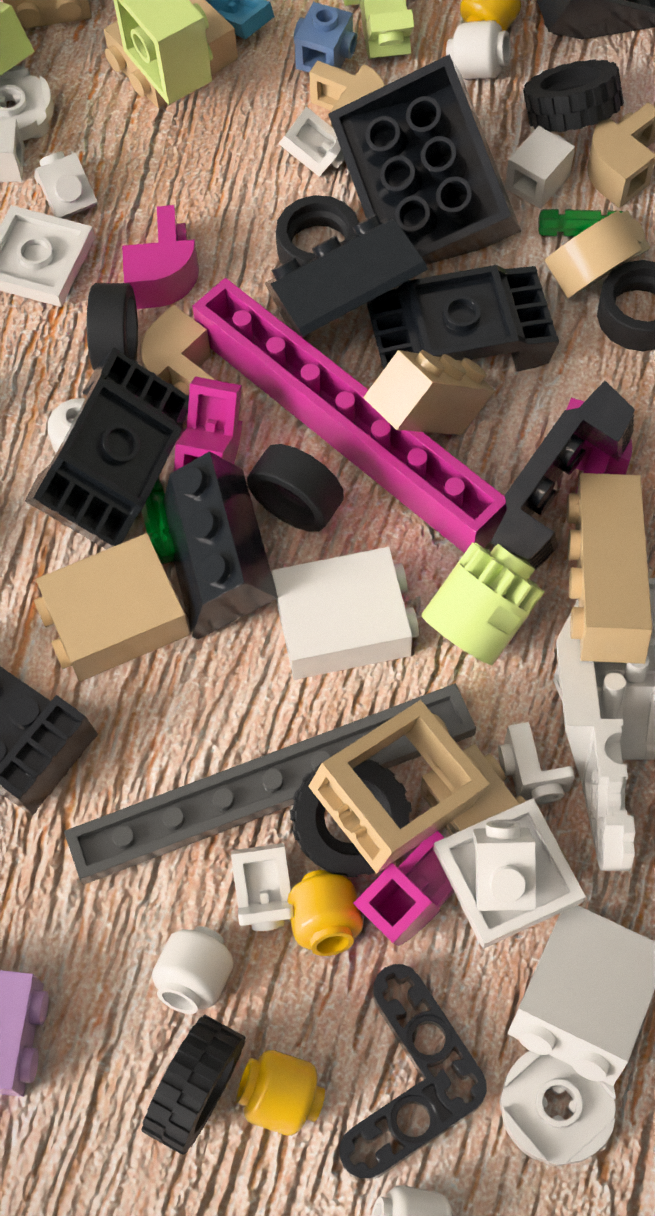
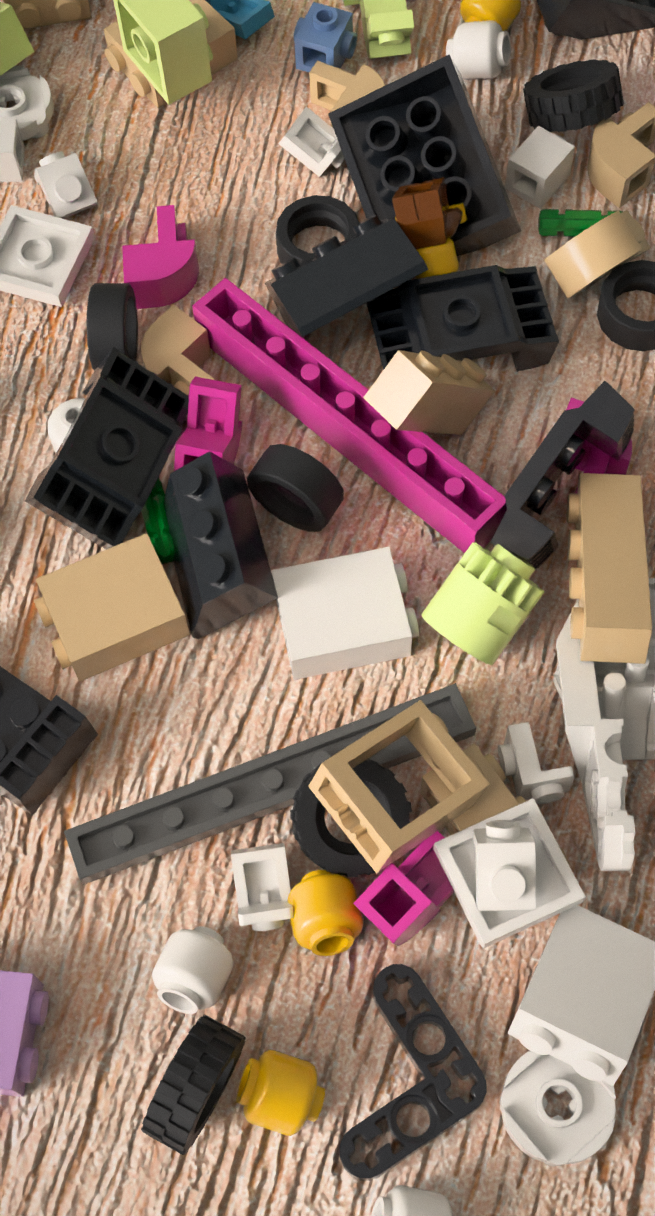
(429, 223): none -> reddish brown piece

